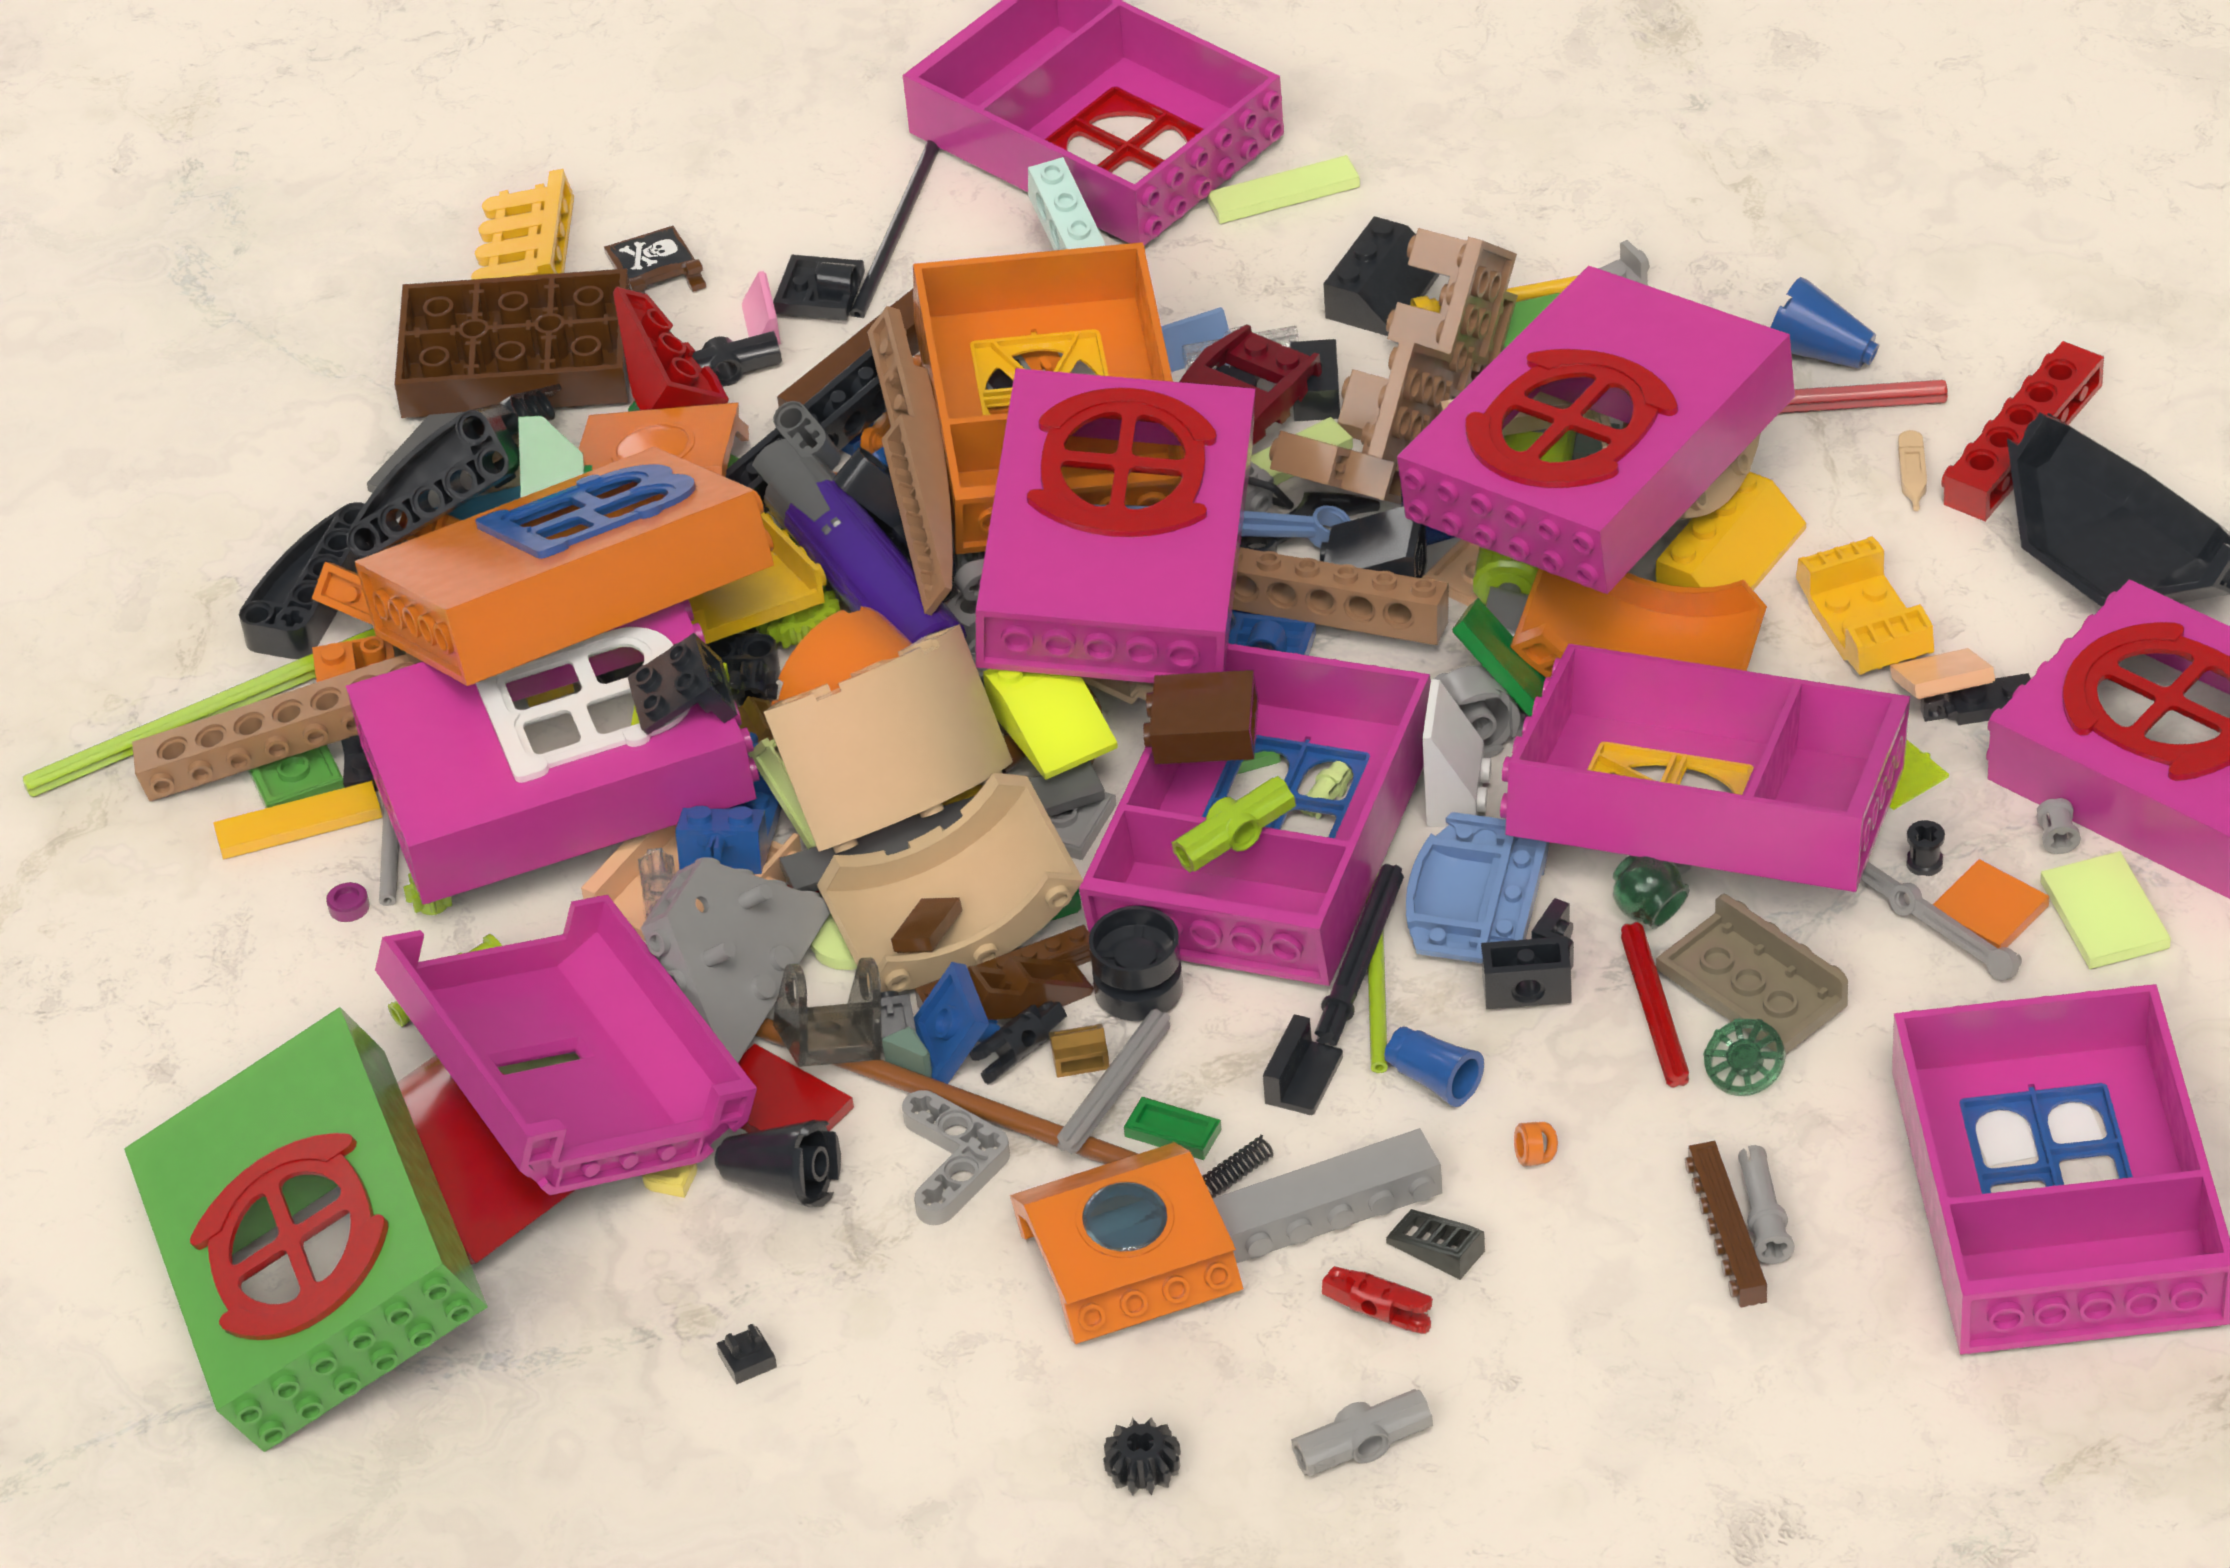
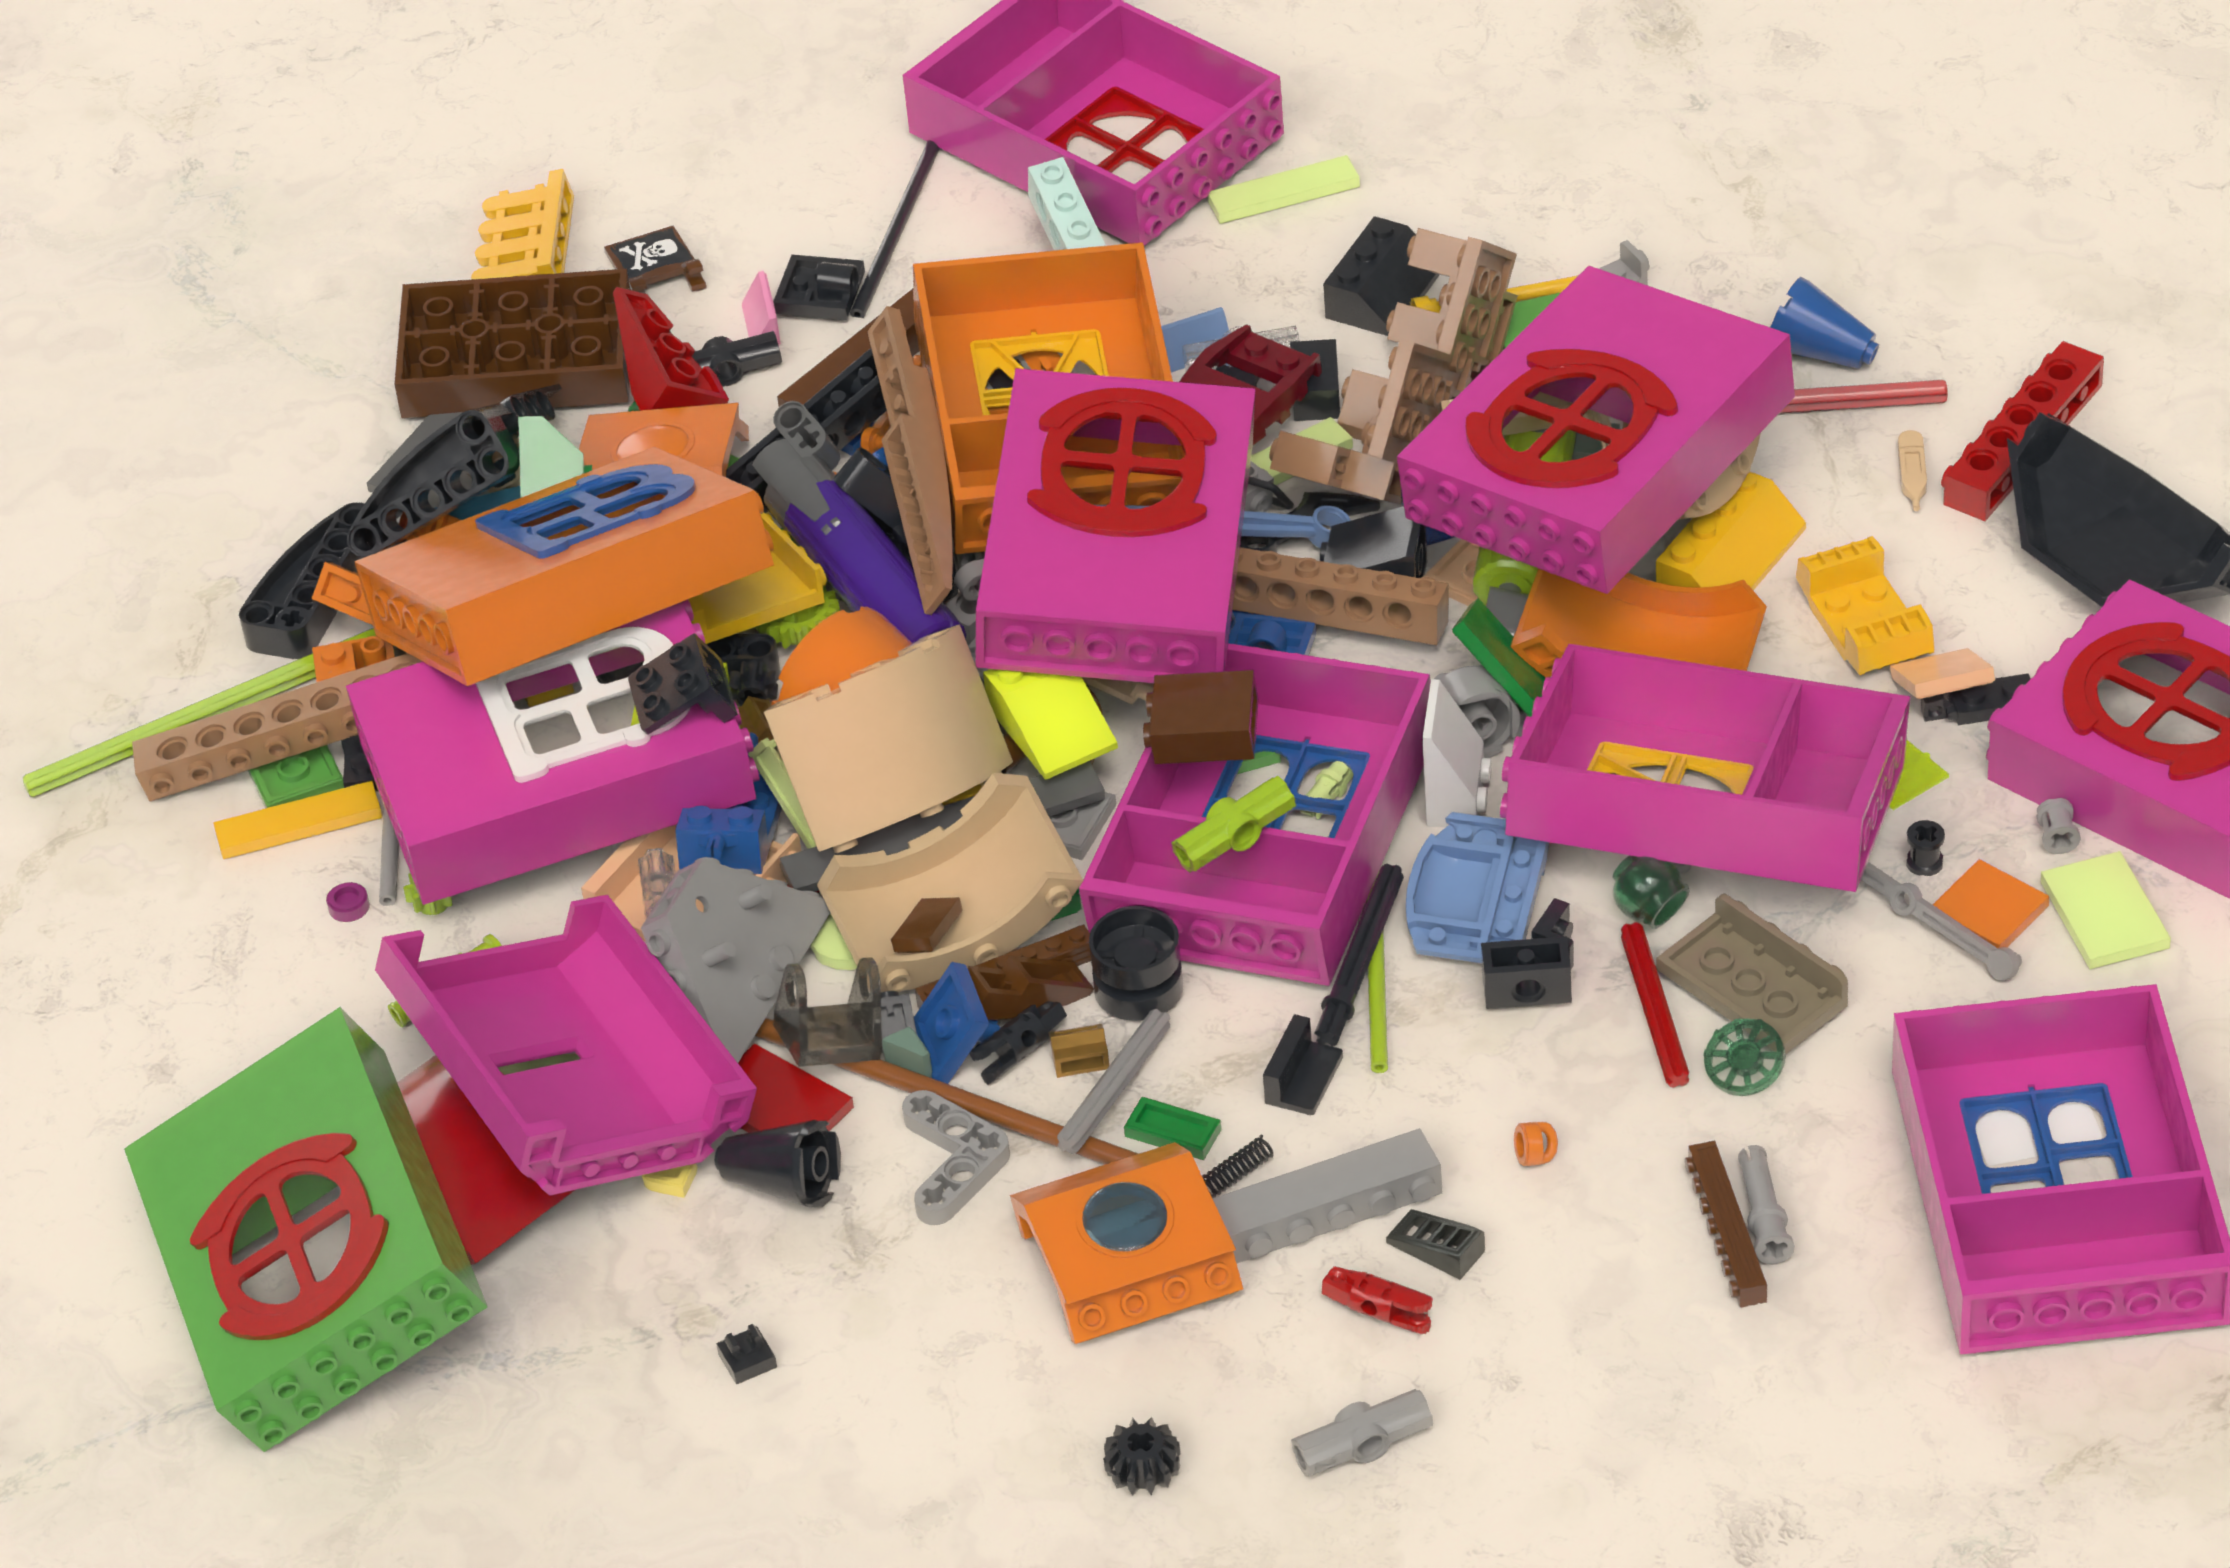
(1436, 1064): blue plant -> none

